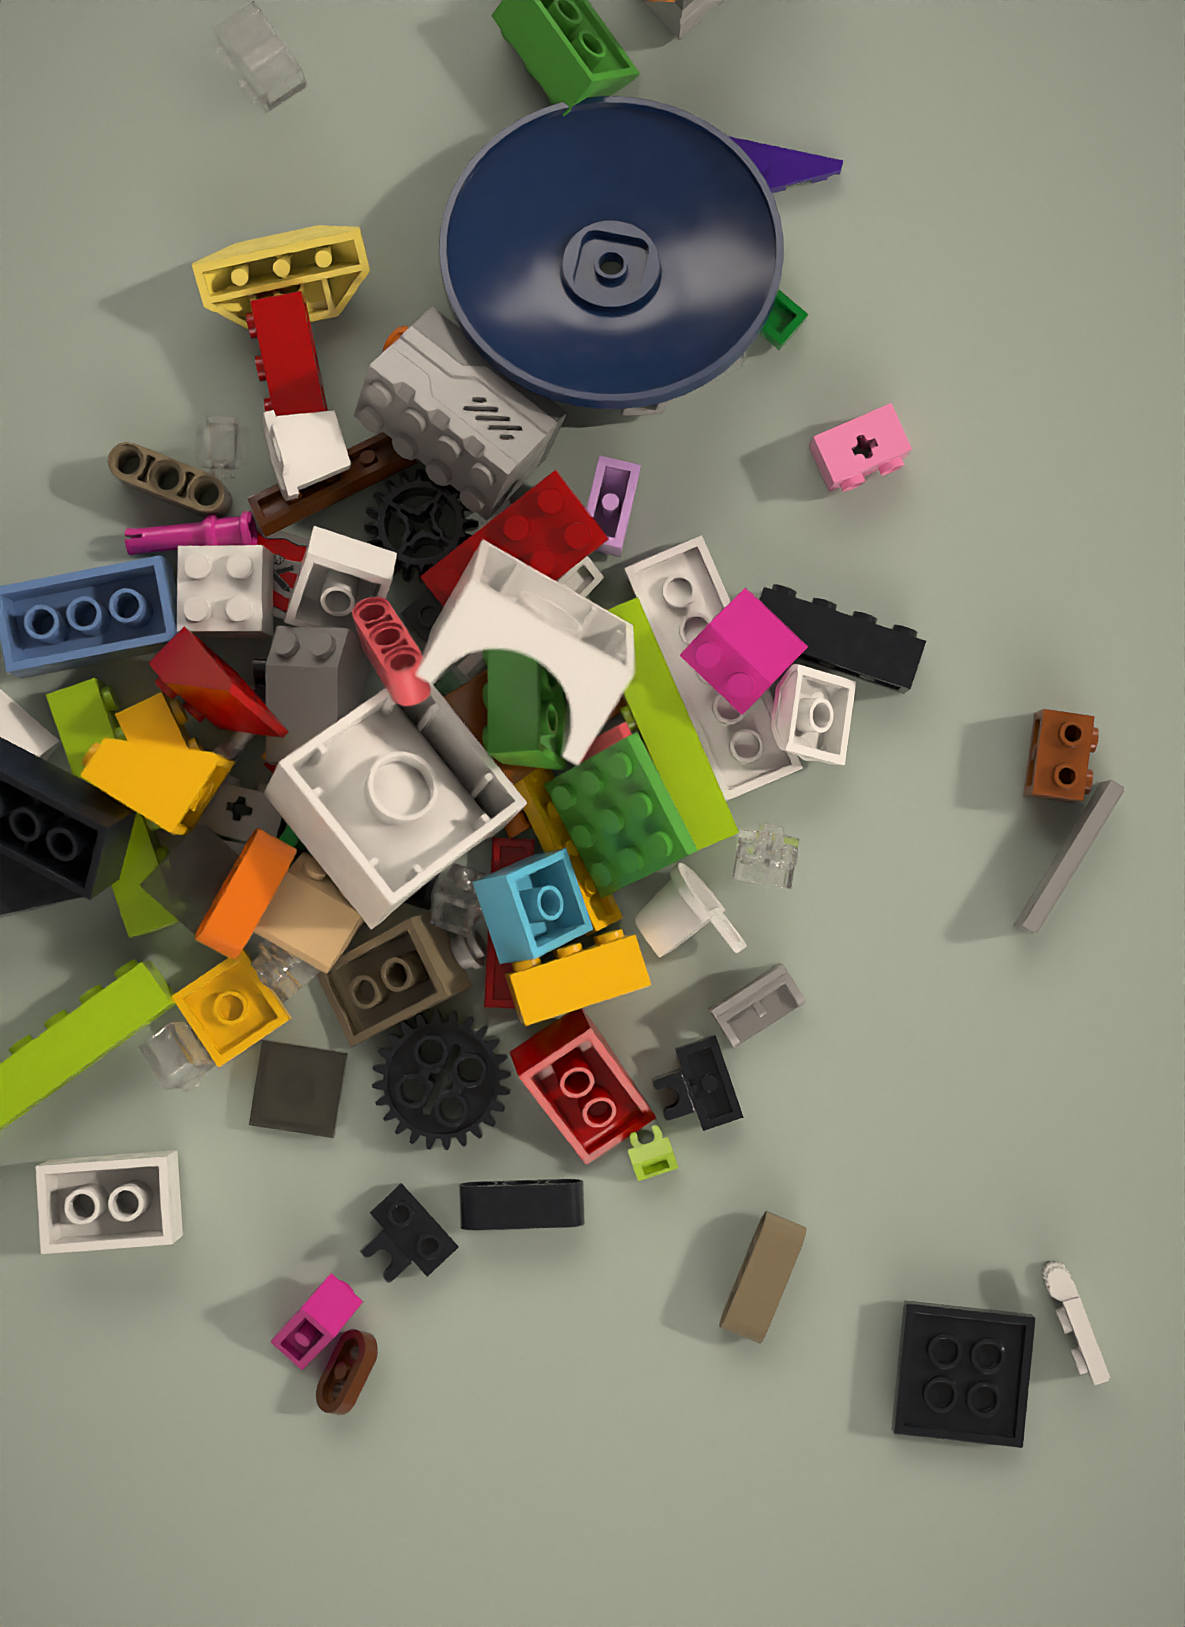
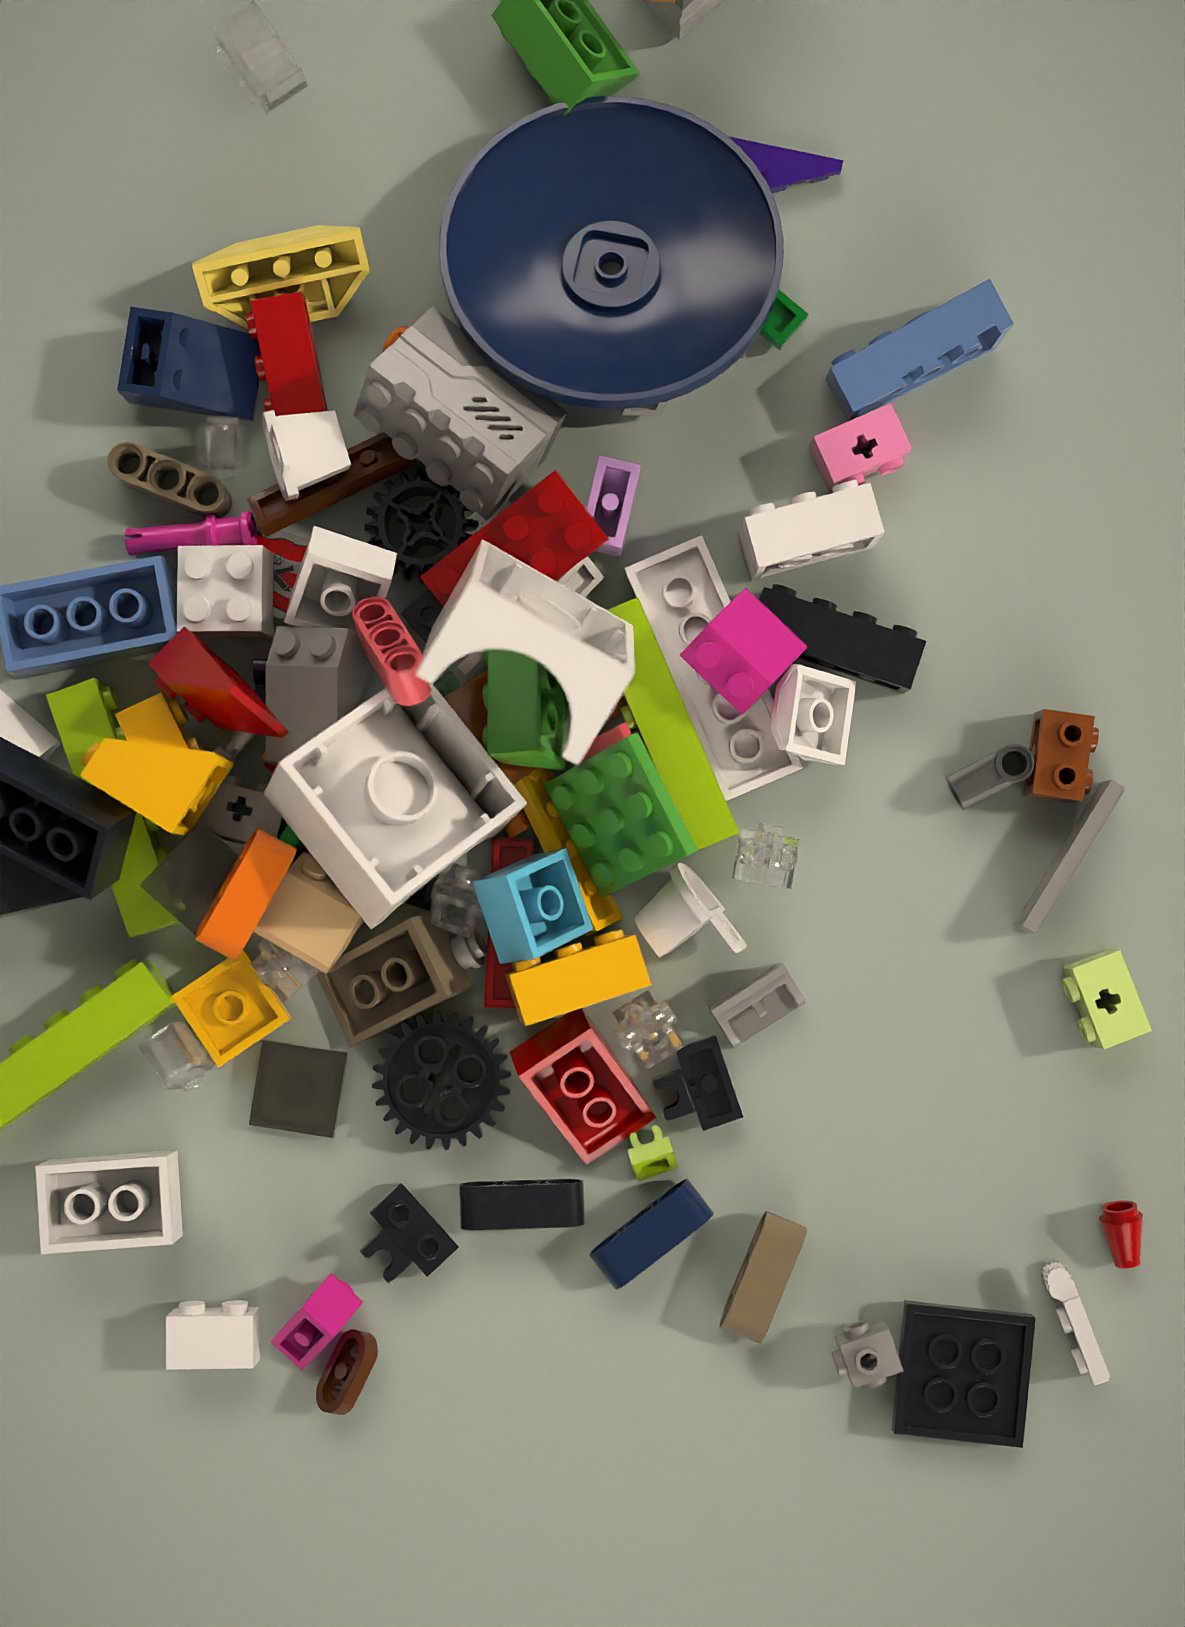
(188, 365): none -> dark blue slope
(213, 1336): none -> white brick
(643, 1021): none -> clear brick
(651, 1234): none -> dark blue beam
(810, 530): none -> white brick
(879, 1361): none -> light grey brick
(919, 351): none -> medium blue wedge
(987, 776): none -> dark grey piece
(1123, 1232): none -> red cone
(1124, 1012): none -> yellowish green brick

